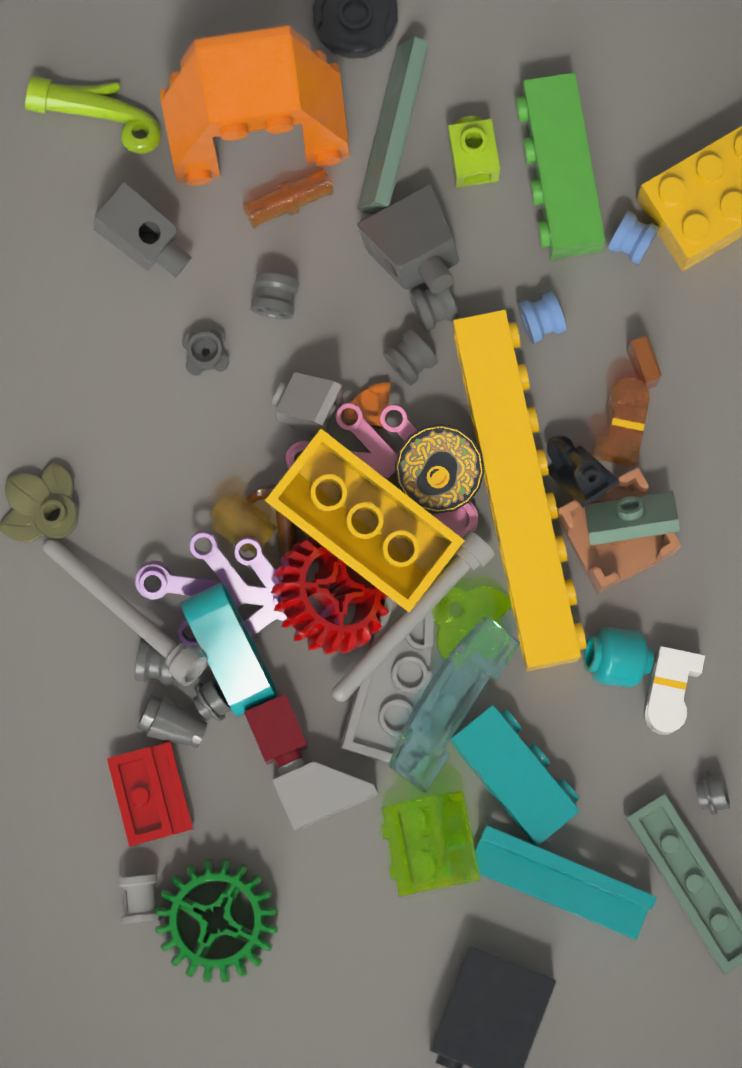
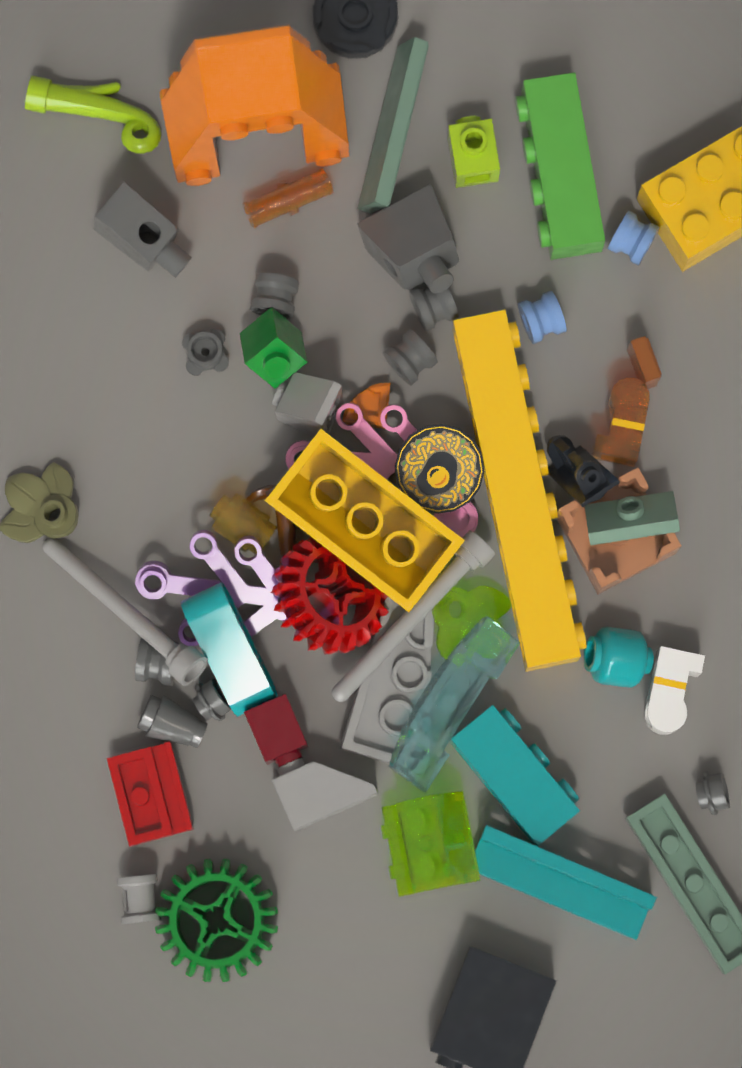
(273, 347): none -> green brick

